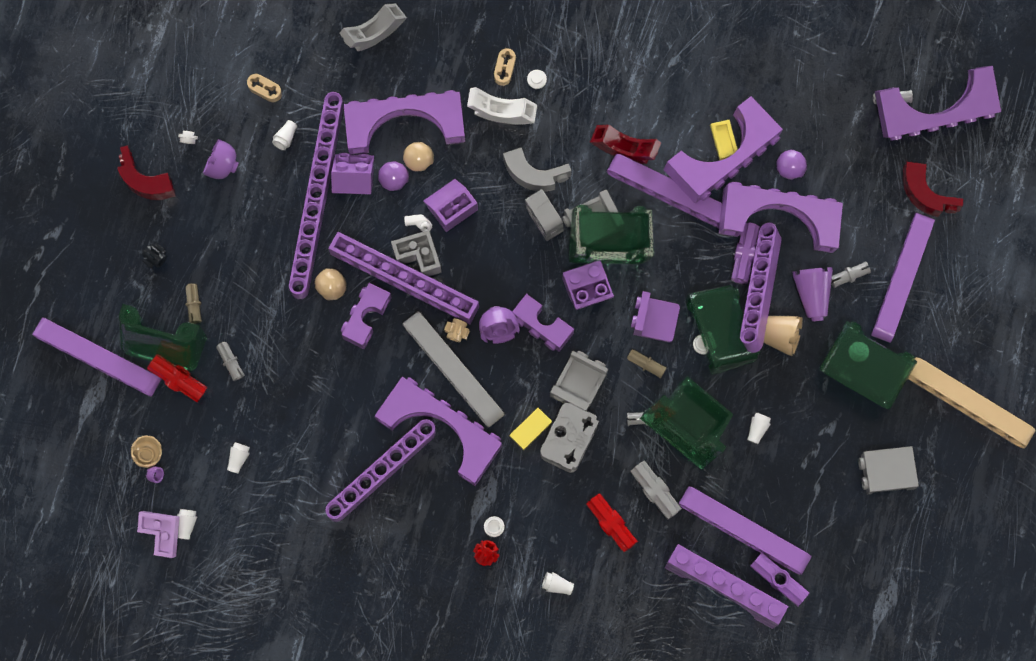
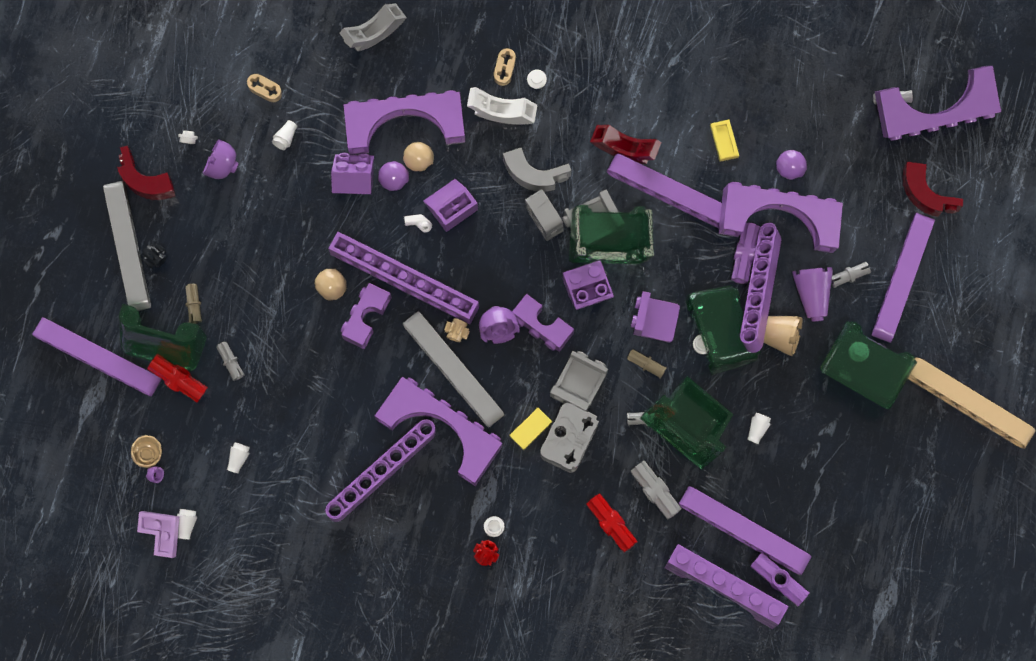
(127, 245): none -> light grey beam
(316, 185): medium lavender beam -> none
(420, 249): light grey brick -> none
(557, 584): white cone -> none
(700, 177): medium lavender arch -> none
(888, 470): light grey panel -> none

